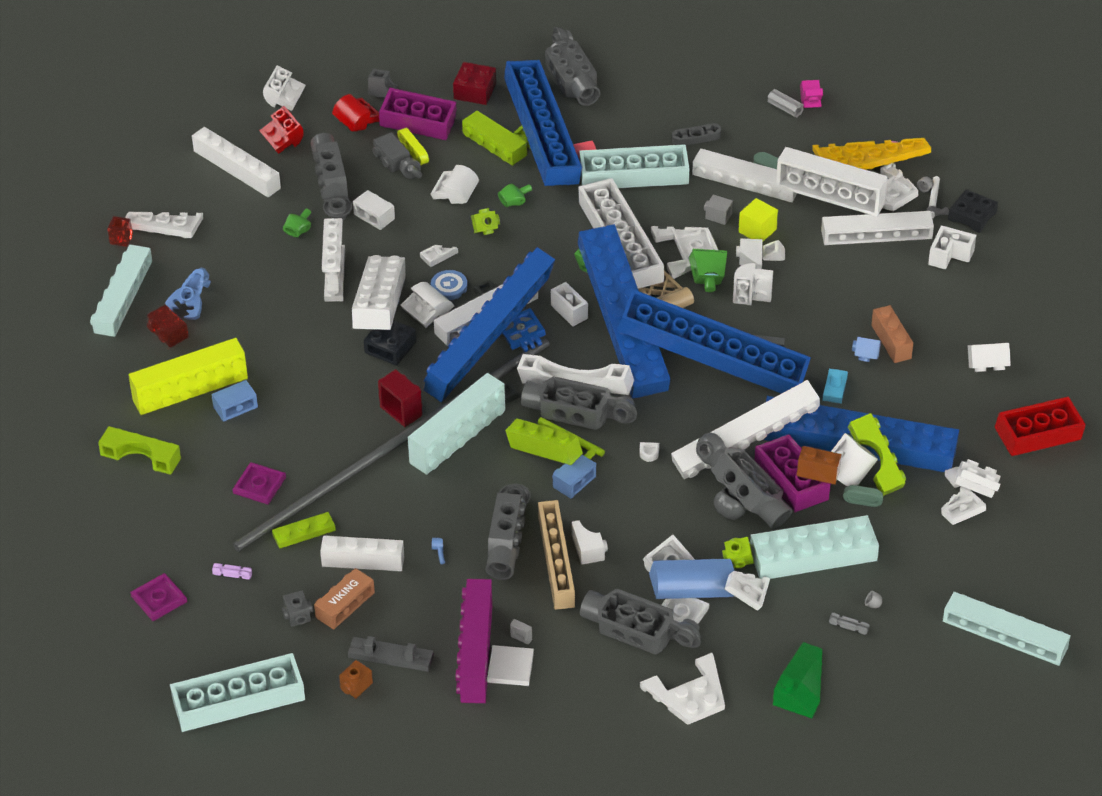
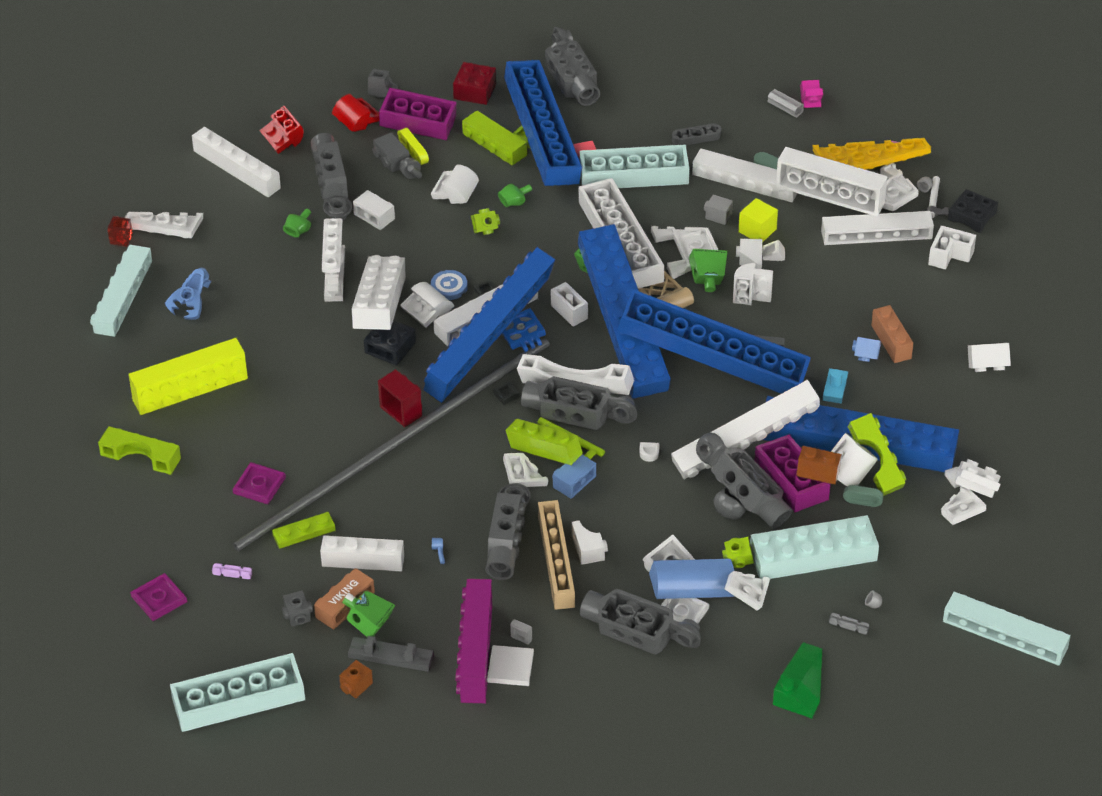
(167, 326): clear red brick -> none
(234, 400): medium blue brick -> none
(282, 89): white brick -> none
(368, 612): none -> bright green torso
(437, 254): white tile -> none
(456, 423): light aqua brick -> none
(522, 471): none -> white wing
(693, 699): white wing -> none
(1040, 426): red brick -> none

